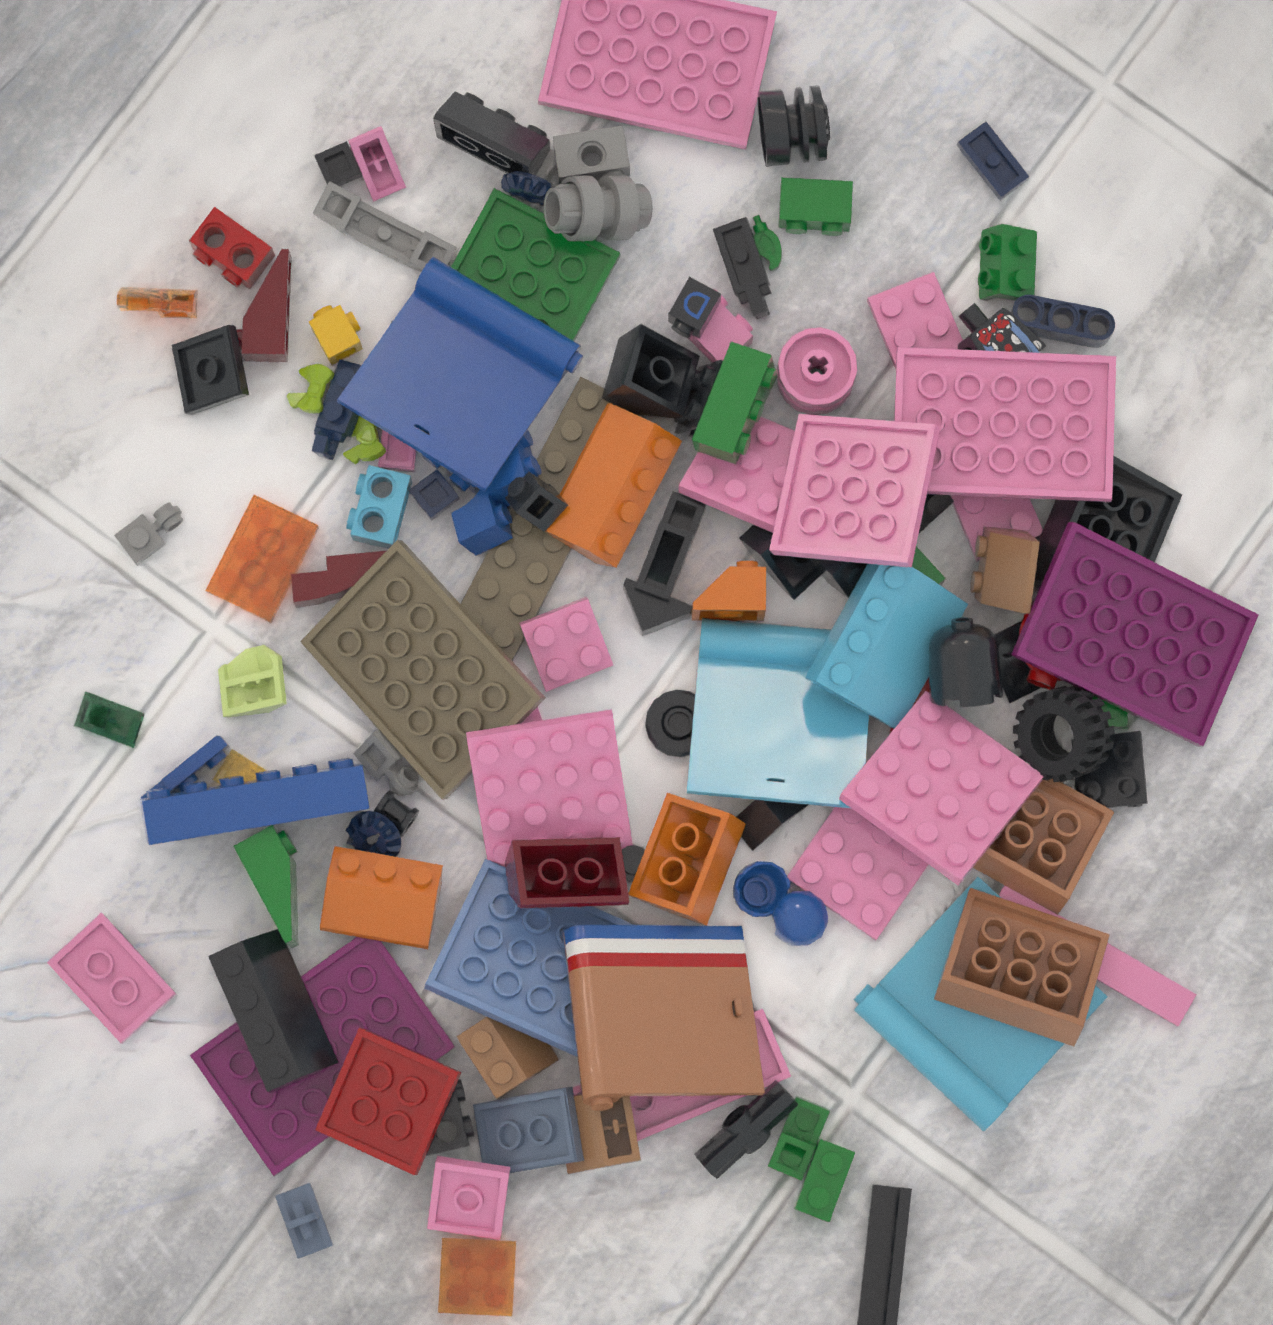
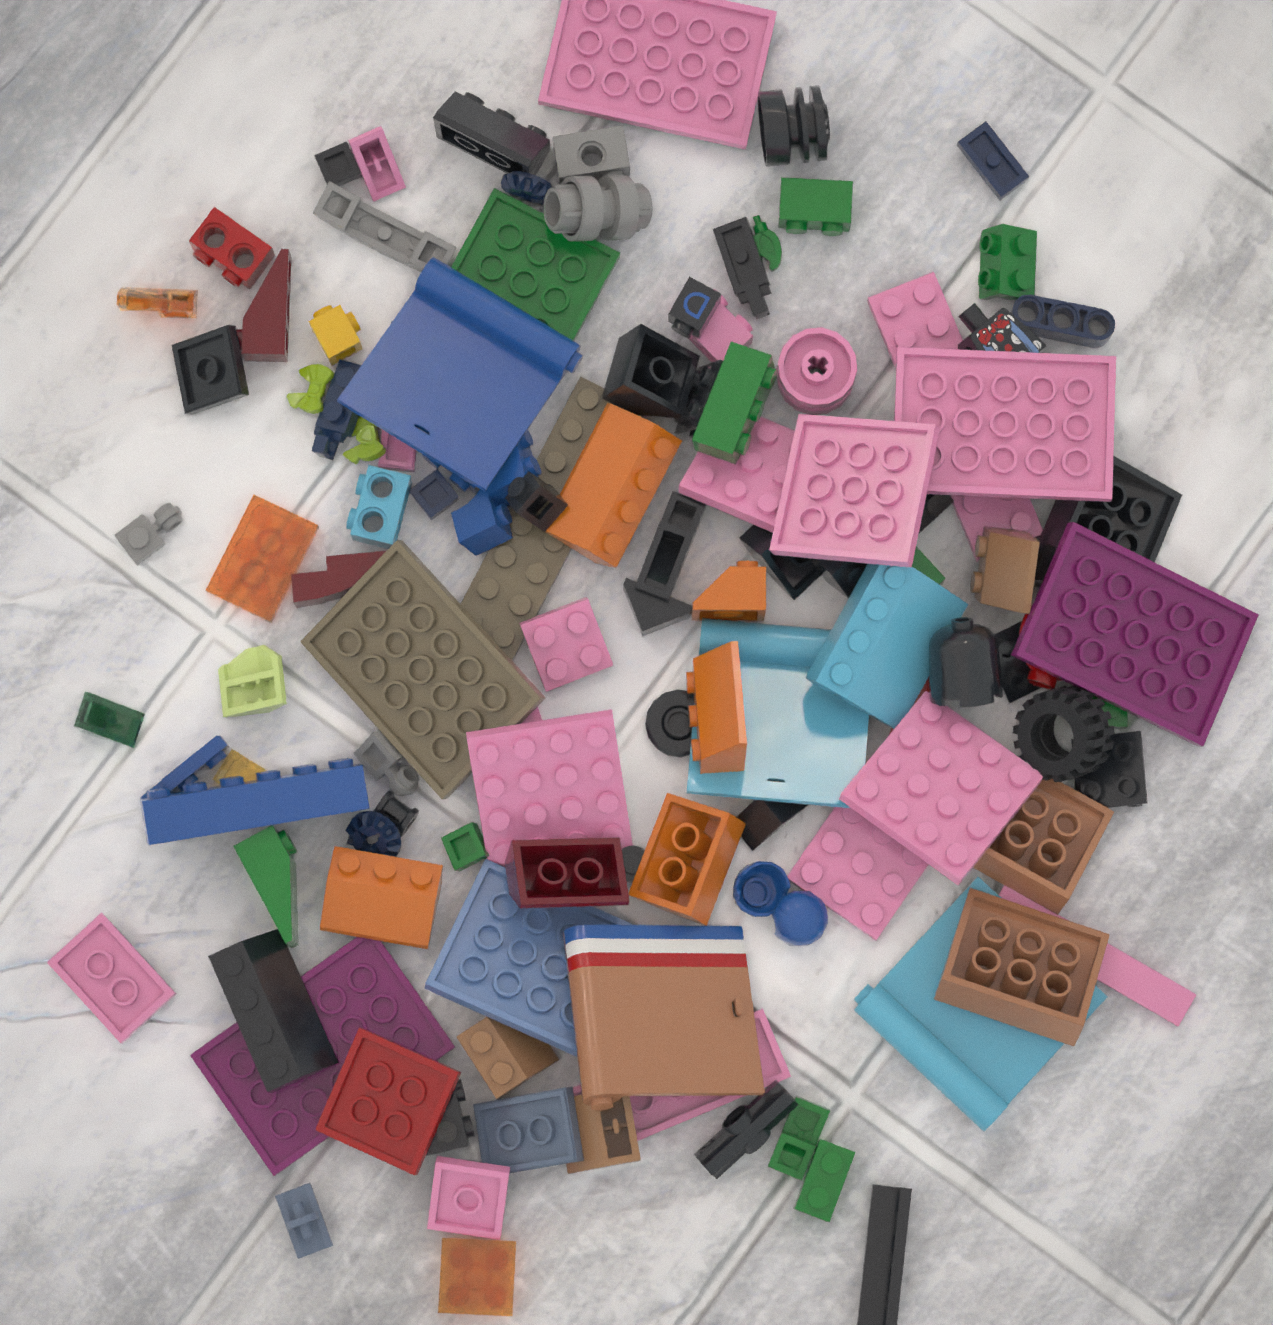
(465, 846): none -> green plate
(718, 710): none -> orange slope

